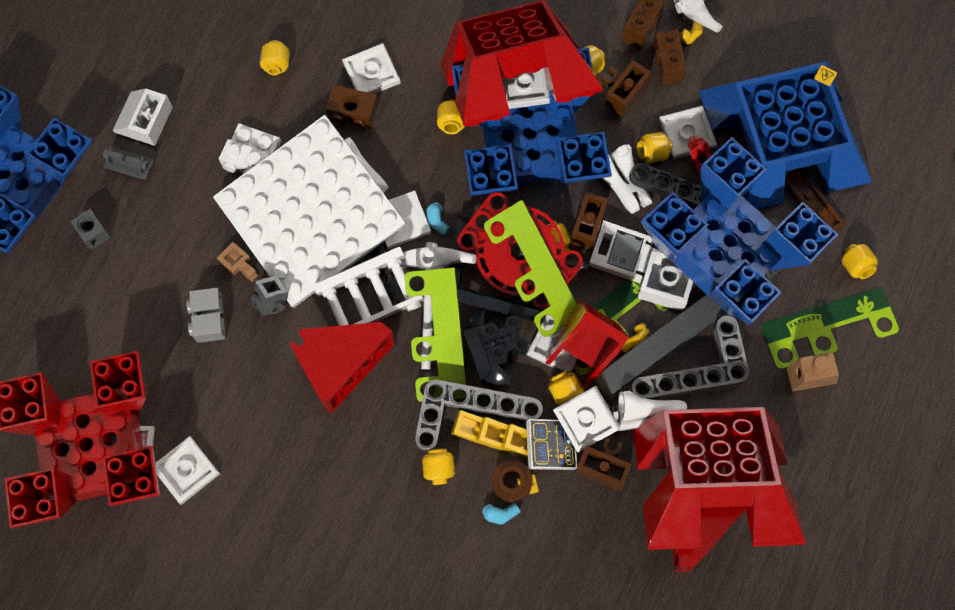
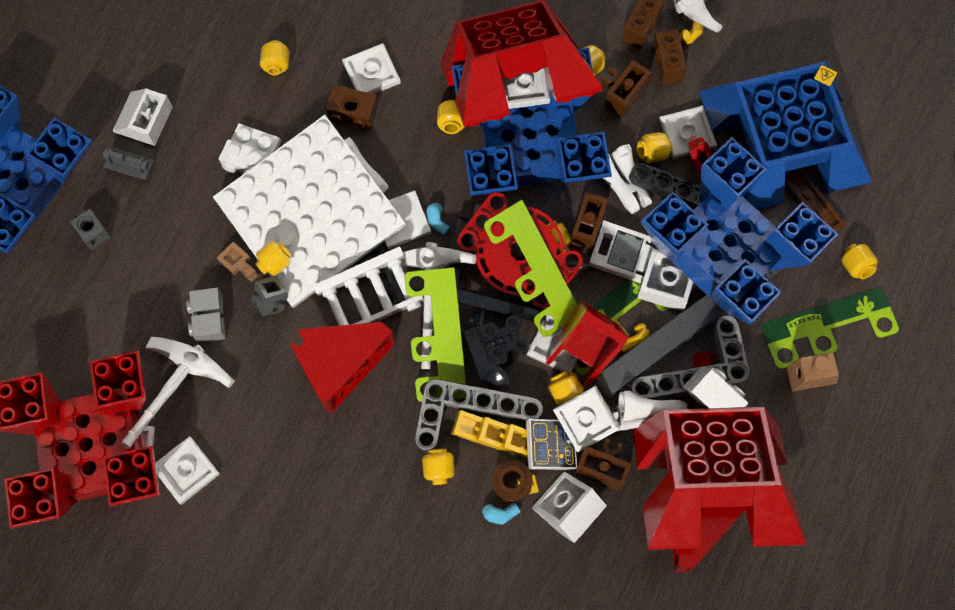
(189, 360): none -> white piece
(273, 258): none -> yellow head
(569, 506): none -> white slope
(704, 359): none -> red piece
(712, 391): none -> white slope

